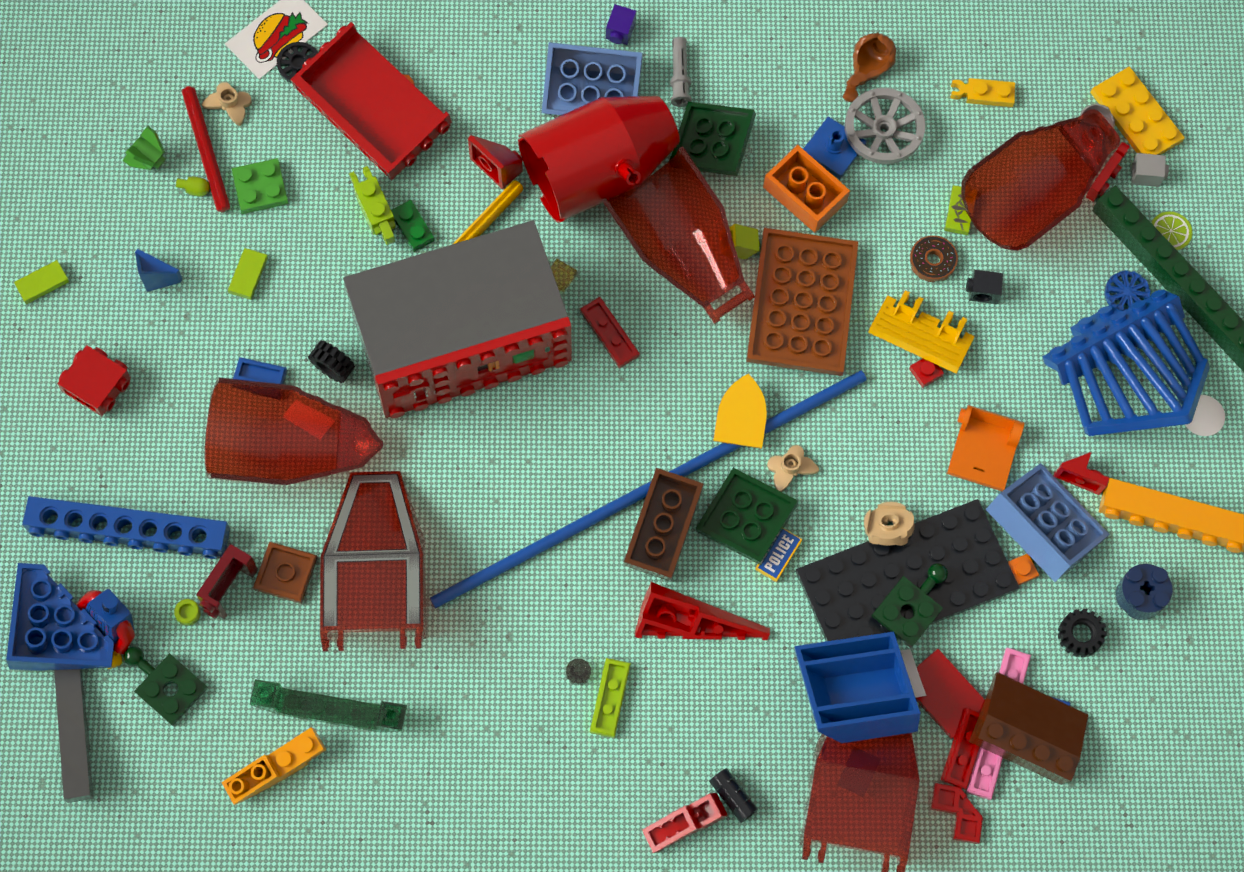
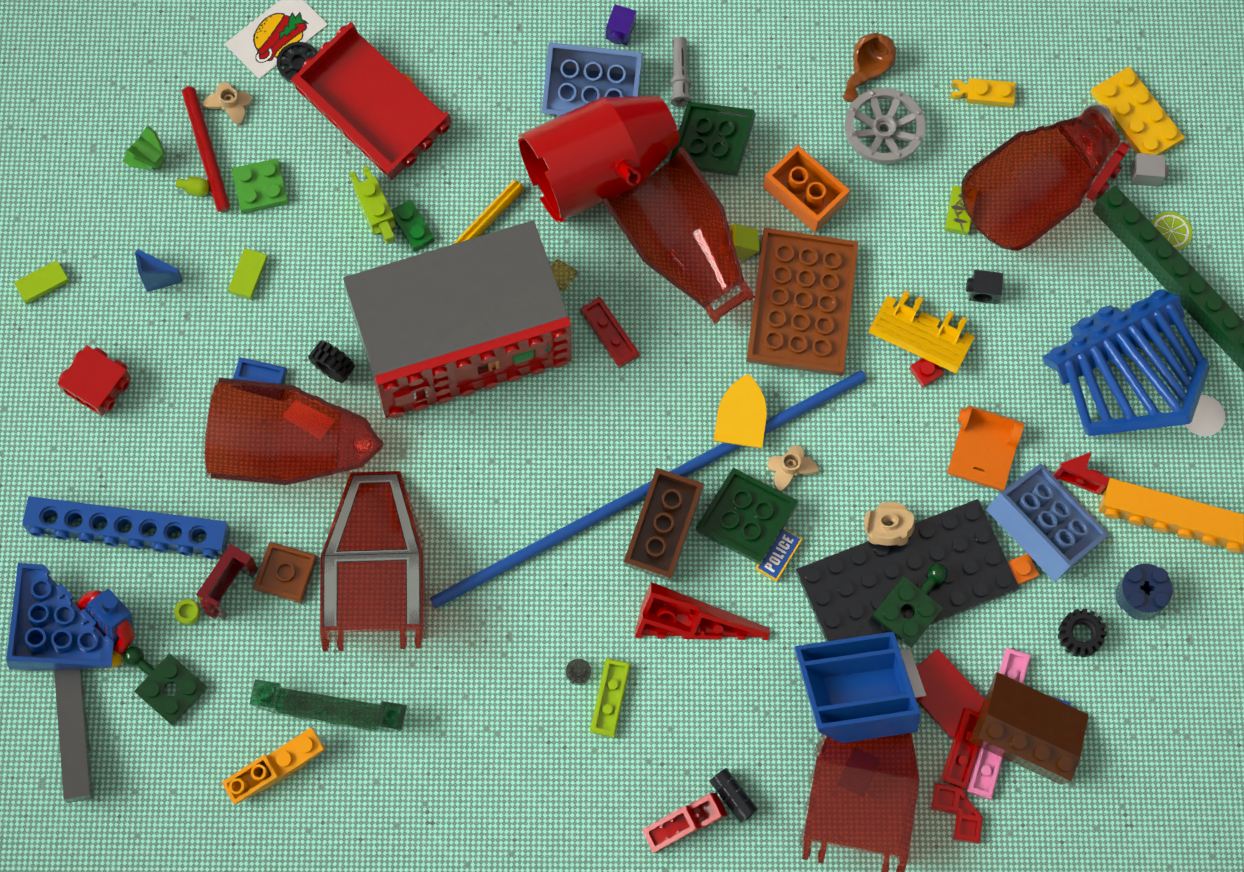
(495, 160): red slope -> none
(831, 148): blue tile -> none
(940, 247): tile -> none
(1126, 291): blue wheel -> none

